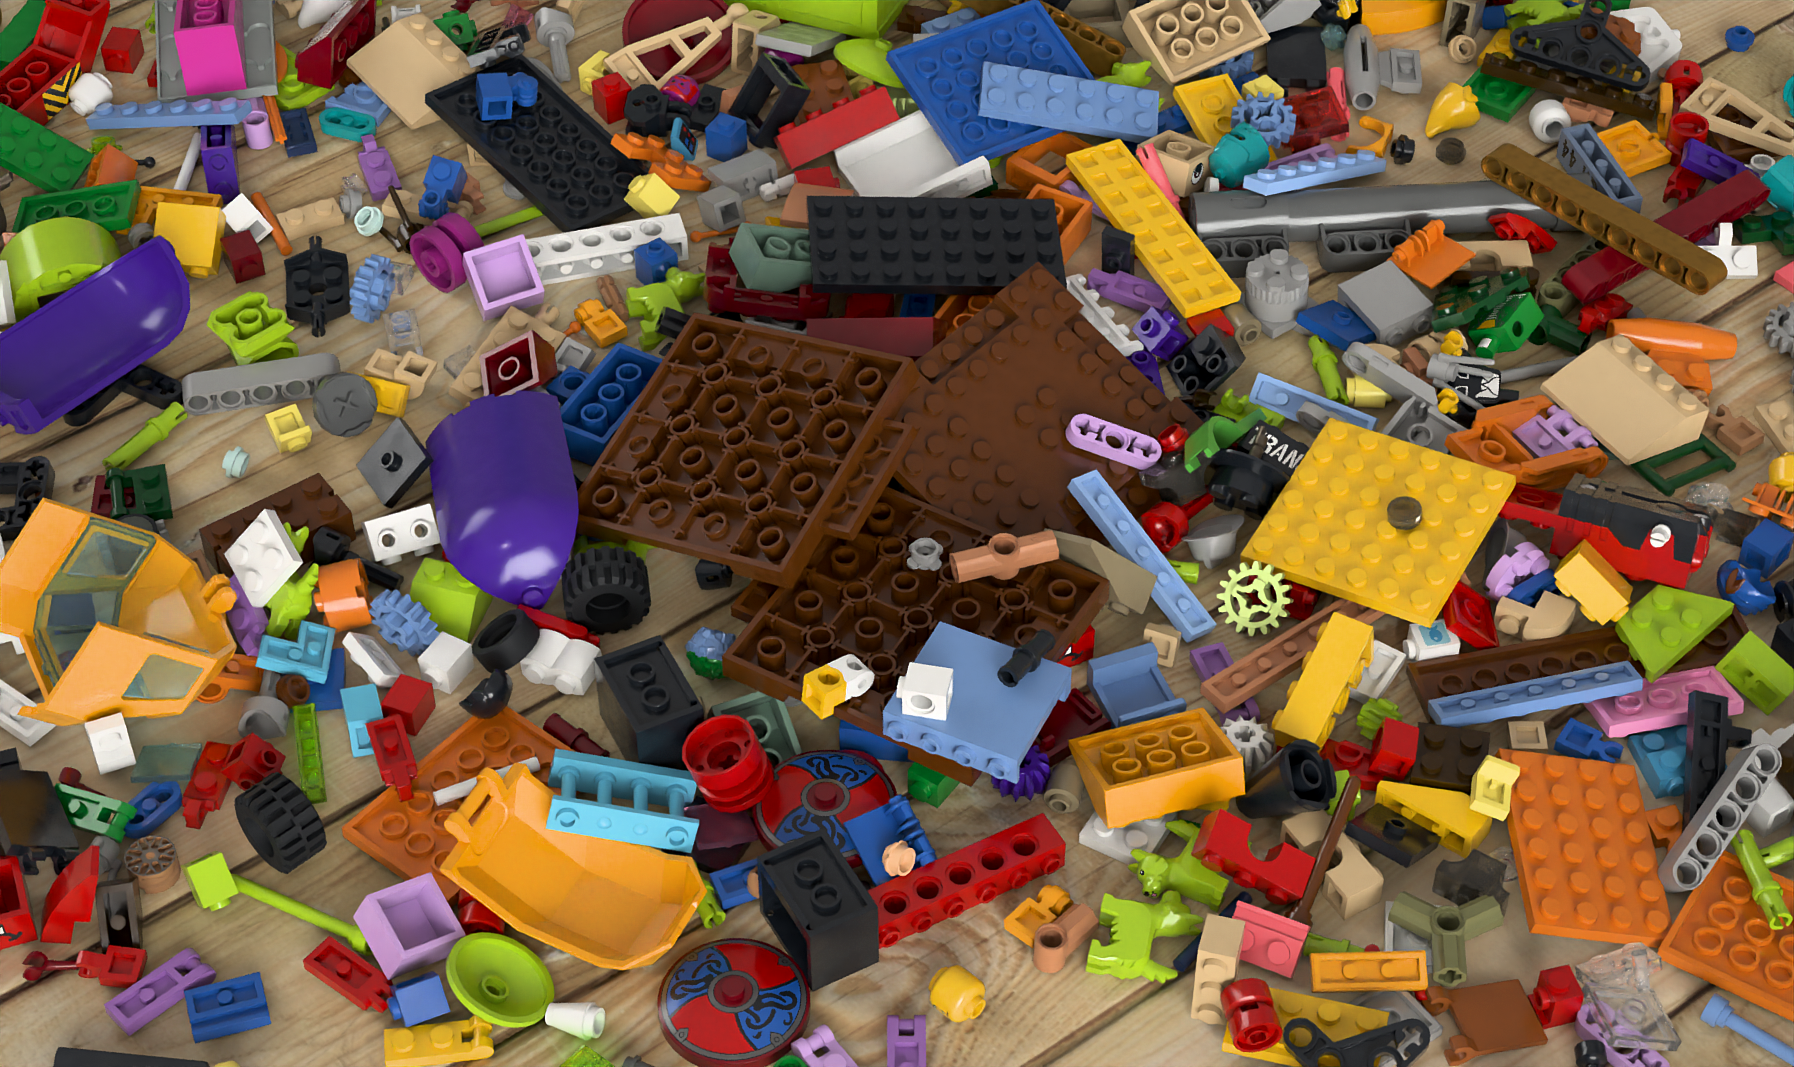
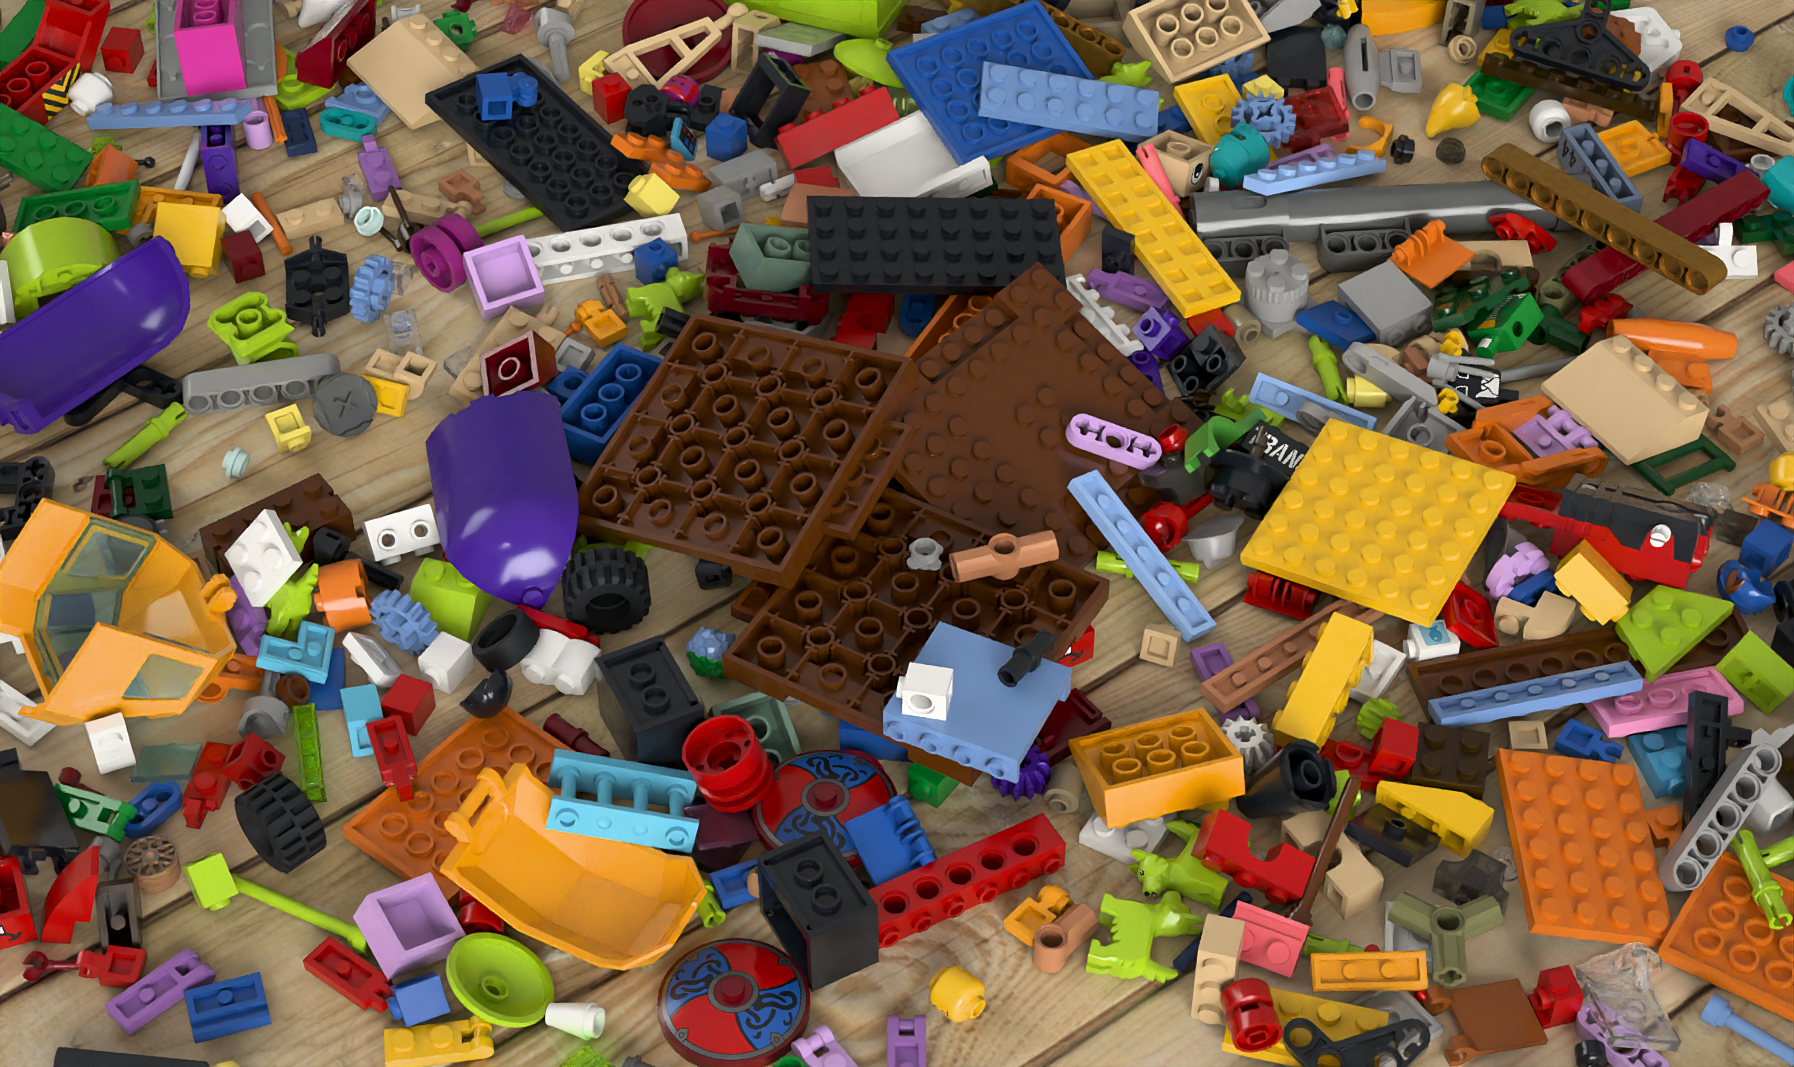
(394, 462): plate -> none
(443, 183): blue brick -> none
(464, 788): white piece -> none
(497, 42): black hinge -> none
(835, 684): yellow leg -> none
(893, 335): dark red slope -> none
(898, 859): light nougat plate -> none
(1129, 583): dark tan slope -> none
(1131, 686): medium blue panel -> none
(1247, 611): yellowish green gear -> none
(1404, 513): clear smoke tile -> none
(1492, 787): light yellow bracket -> none

